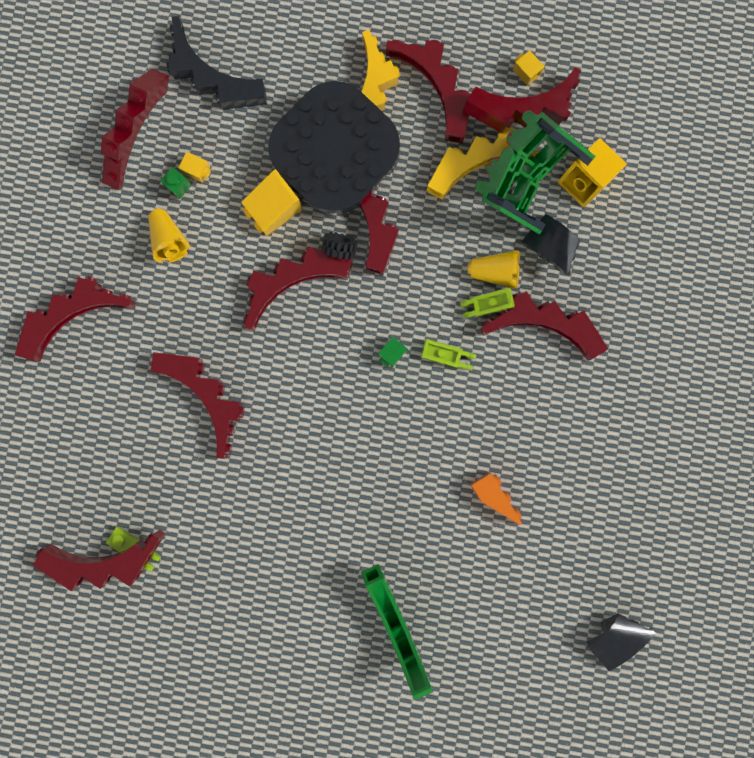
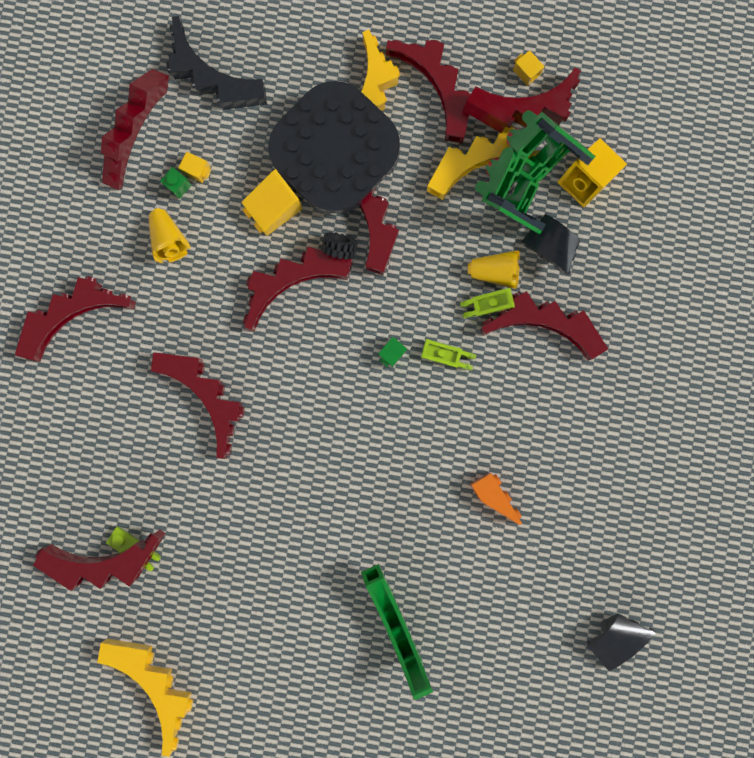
(169, 703): none -> yellow arch

